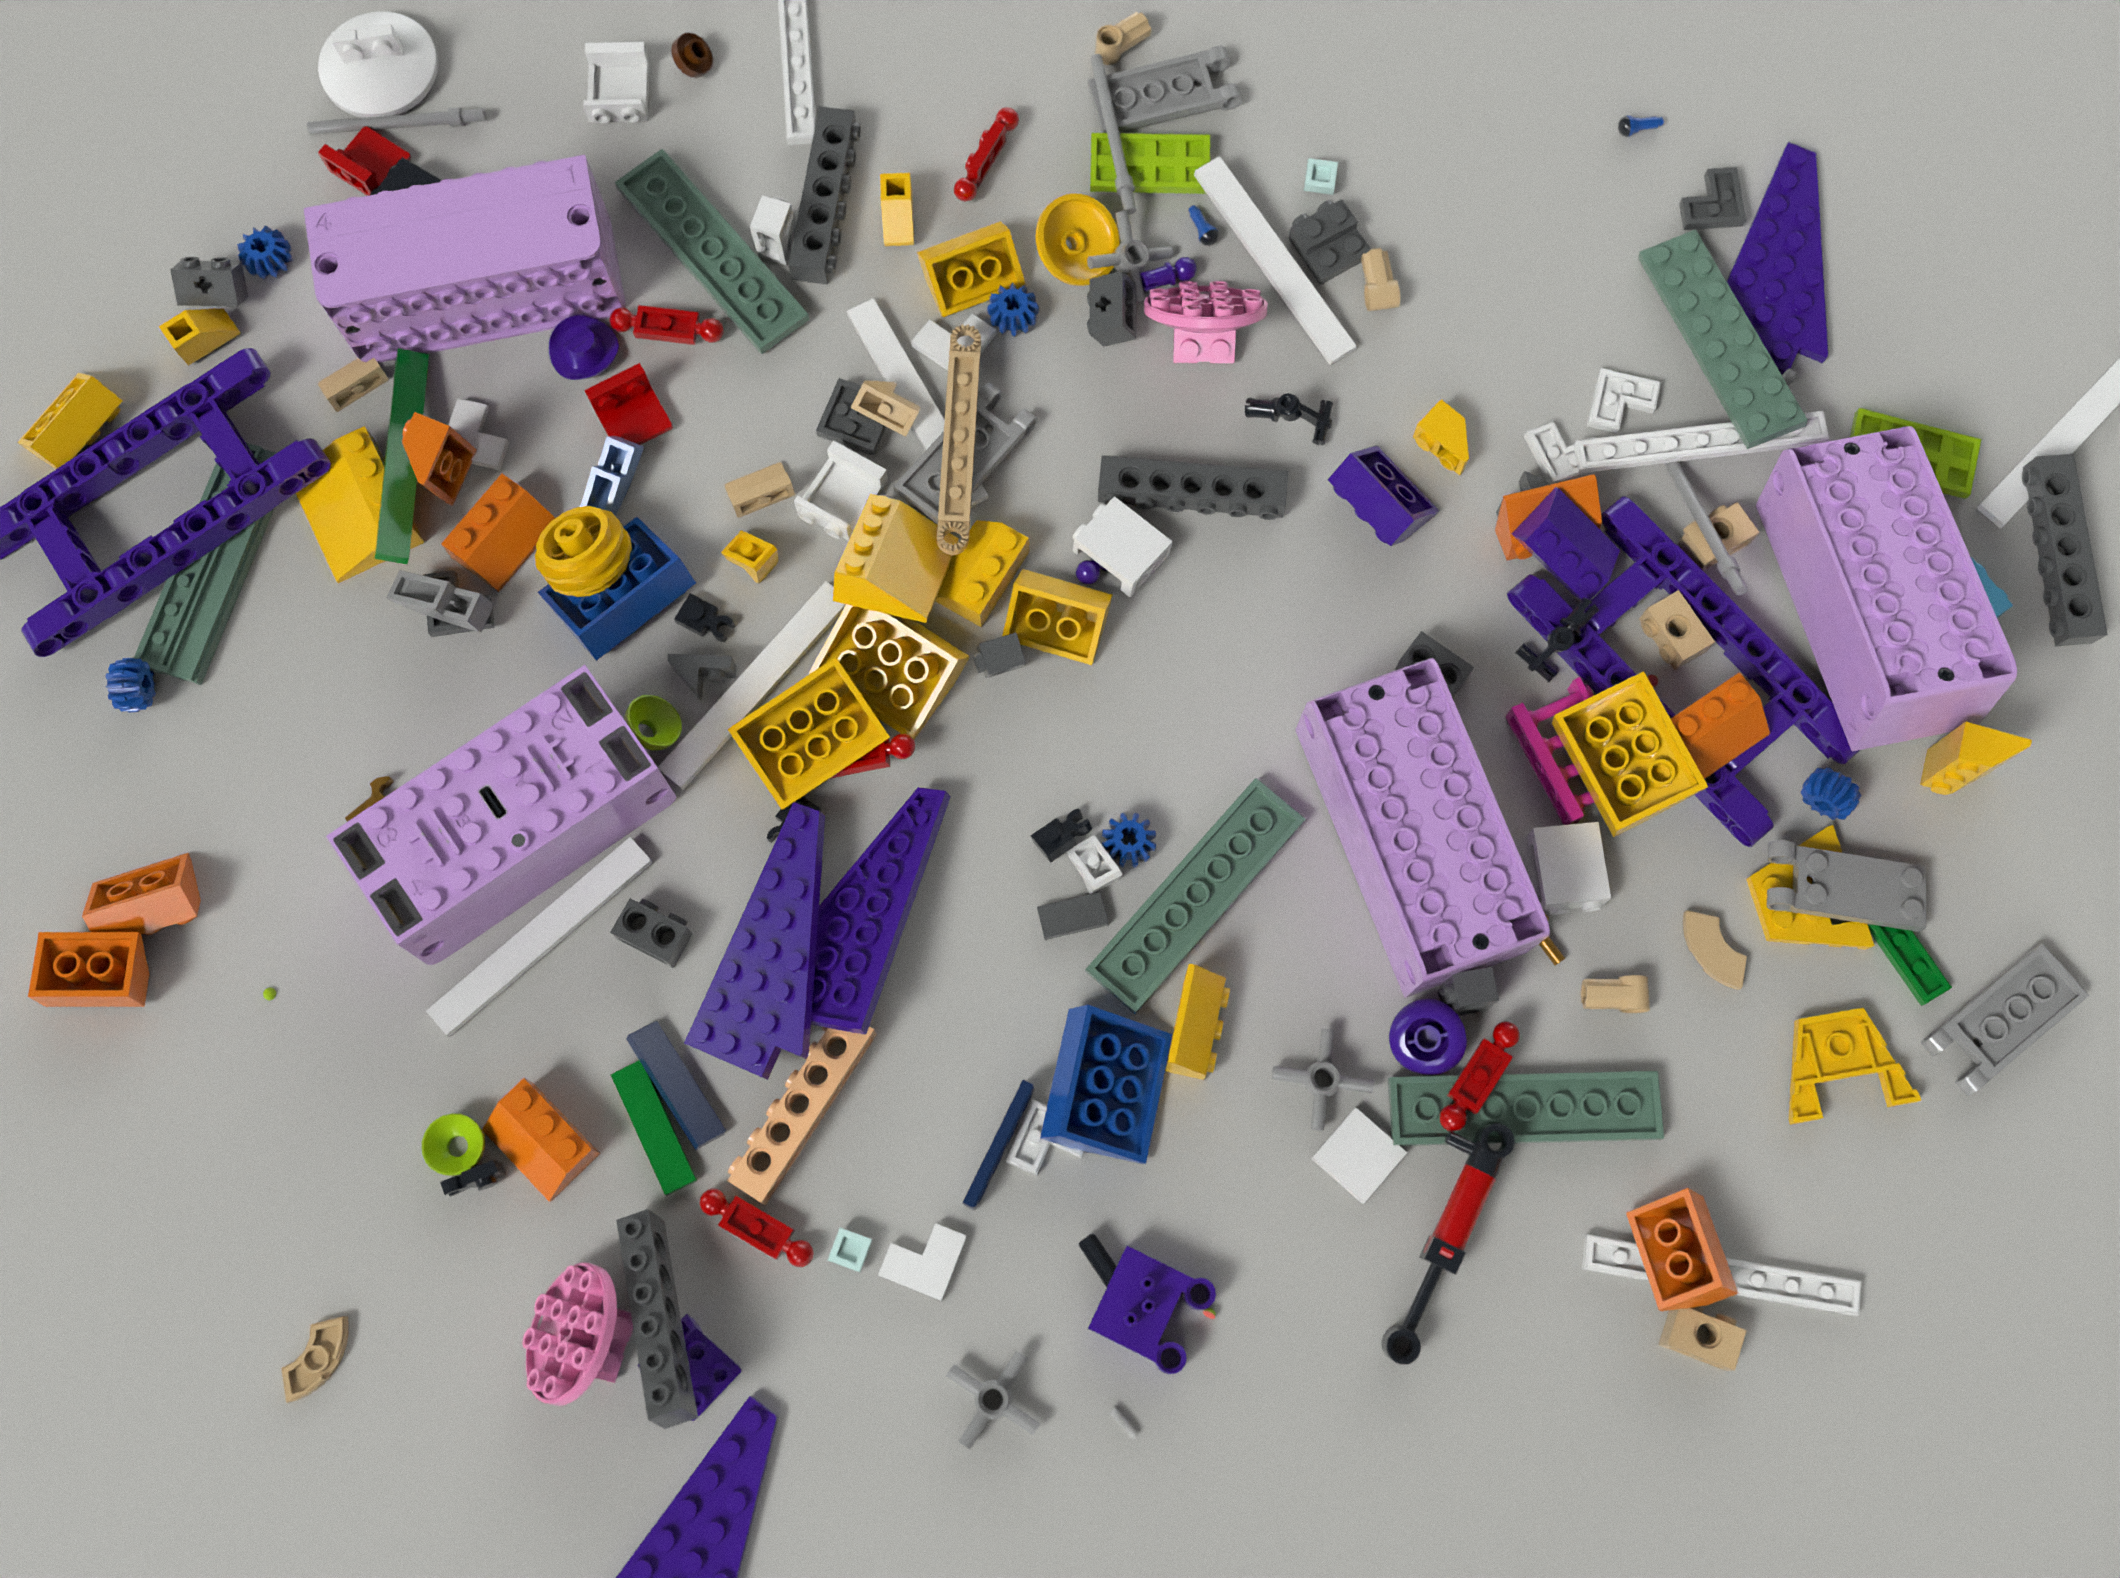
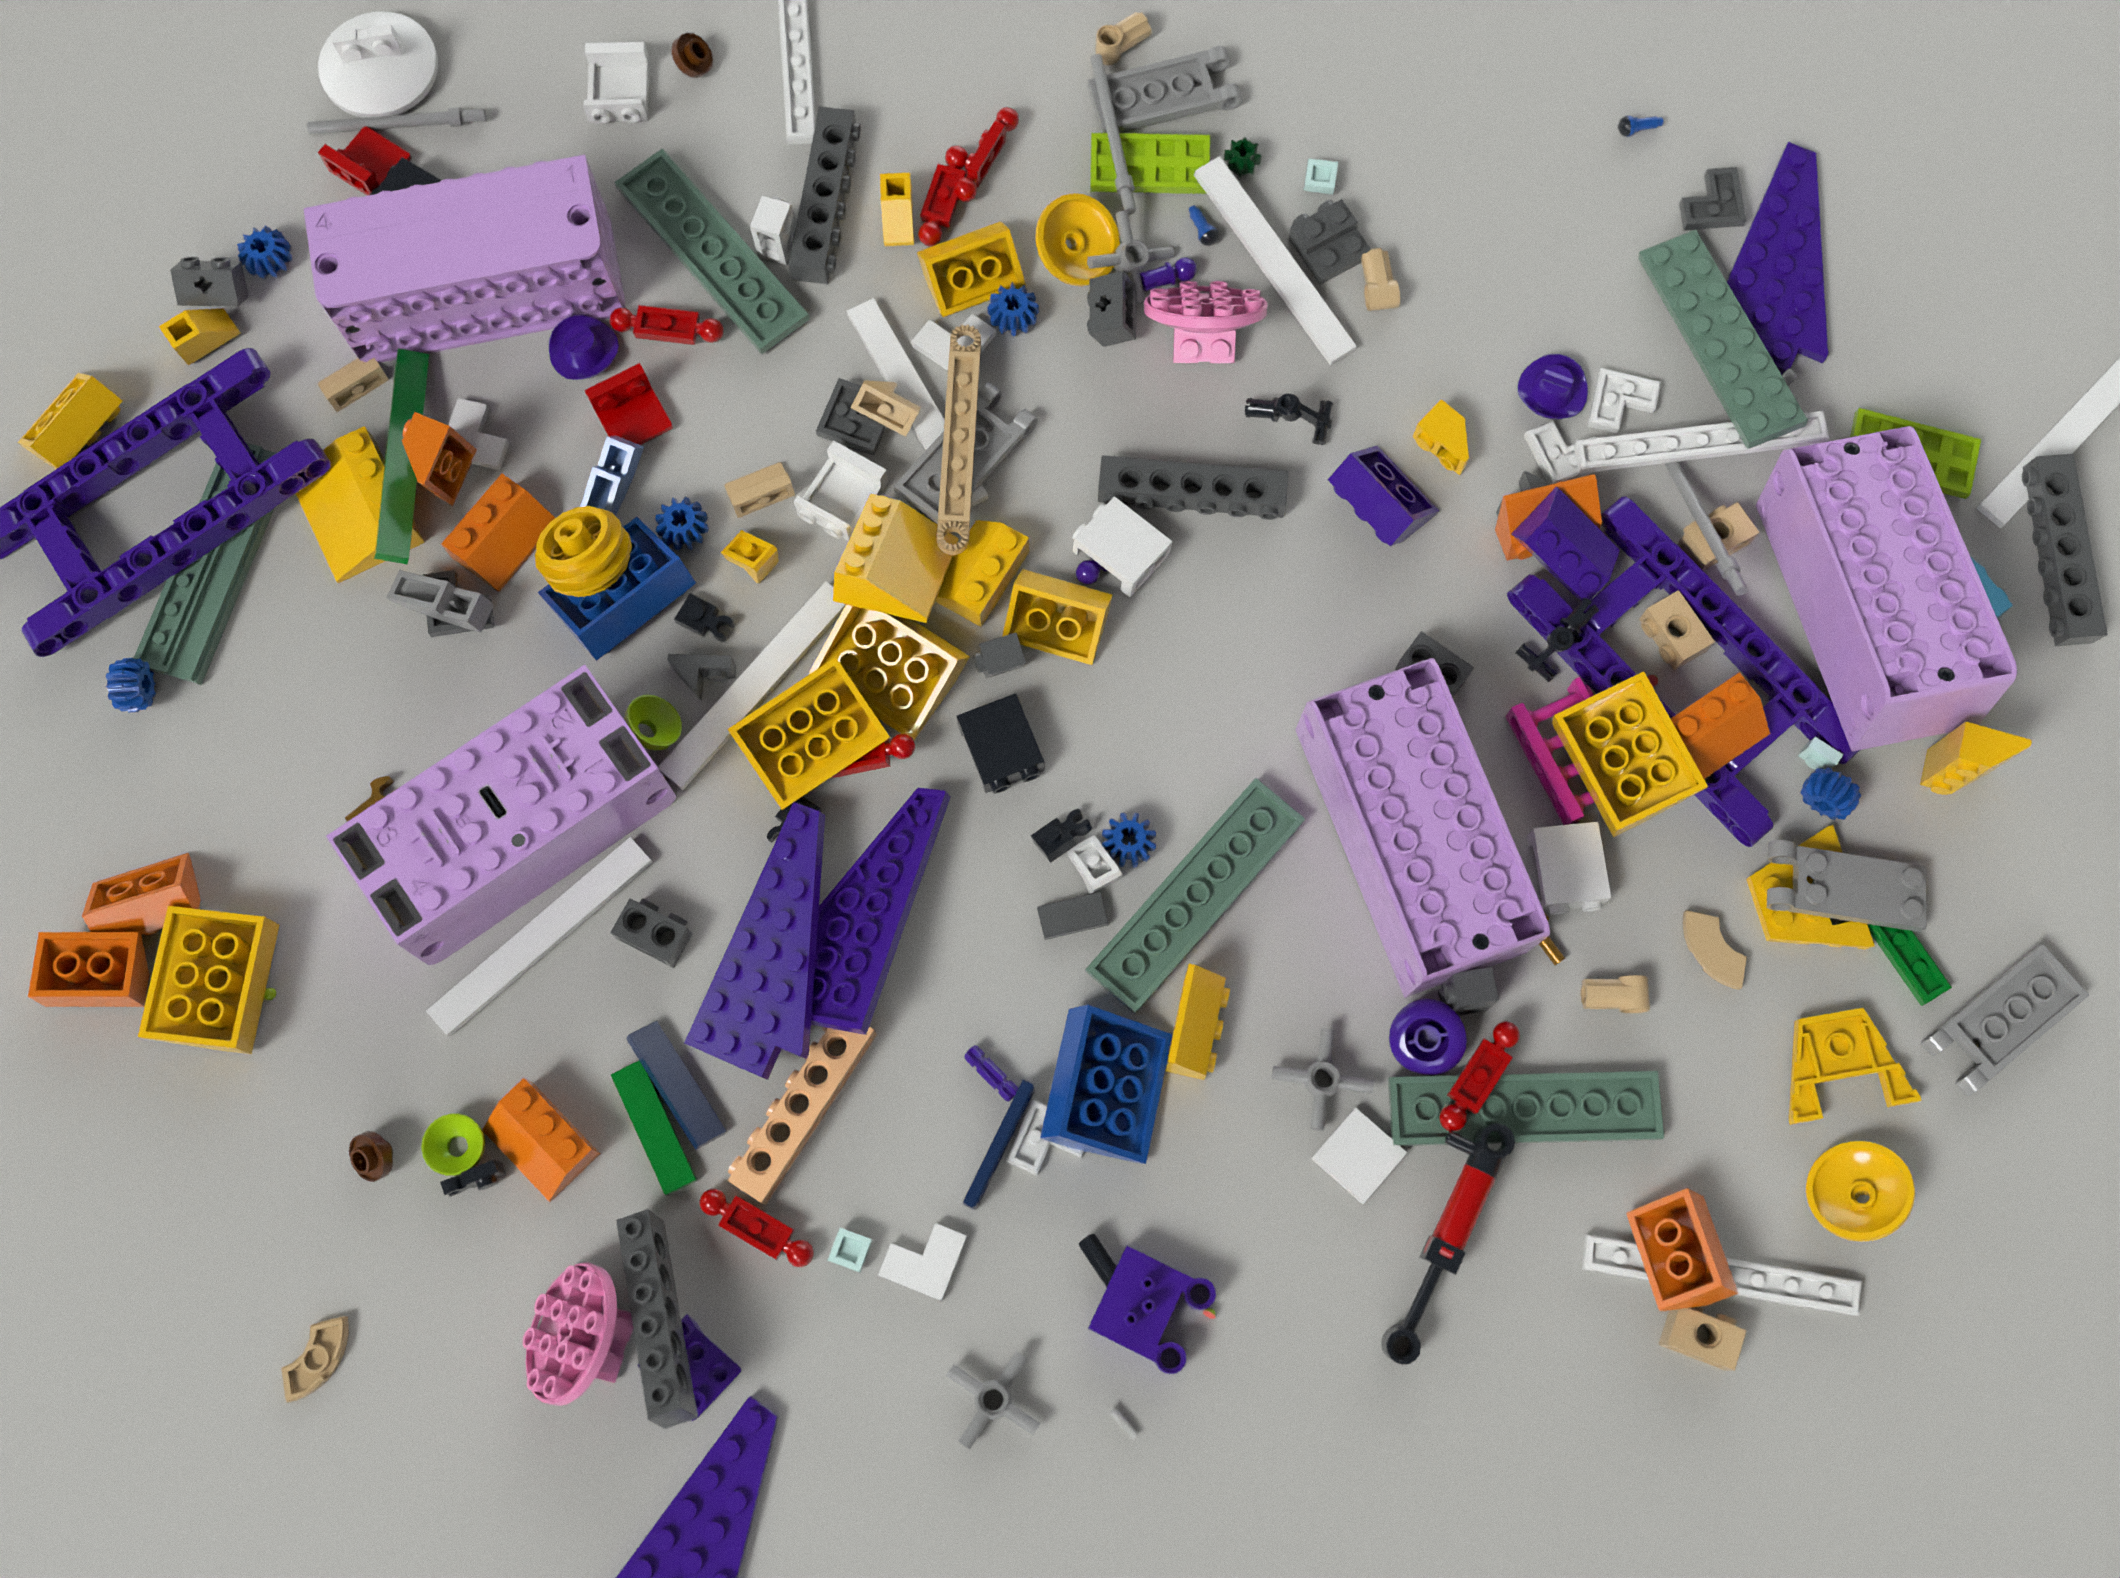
(209, 979): none -> yellow slope
(371, 1156): none -> reddish brown plate
(679, 513): none -> blue gear
(941, 197): none -> red plate
(991, 1073): none -> dark purple axle
(1001, 744): none -> black panel
(1242, 157): none -> dark green gear
(1554, 387): none -> dark purple hat
(1820, 755): none -> light aqua plate
(1854, 1171): none -> yellow dish

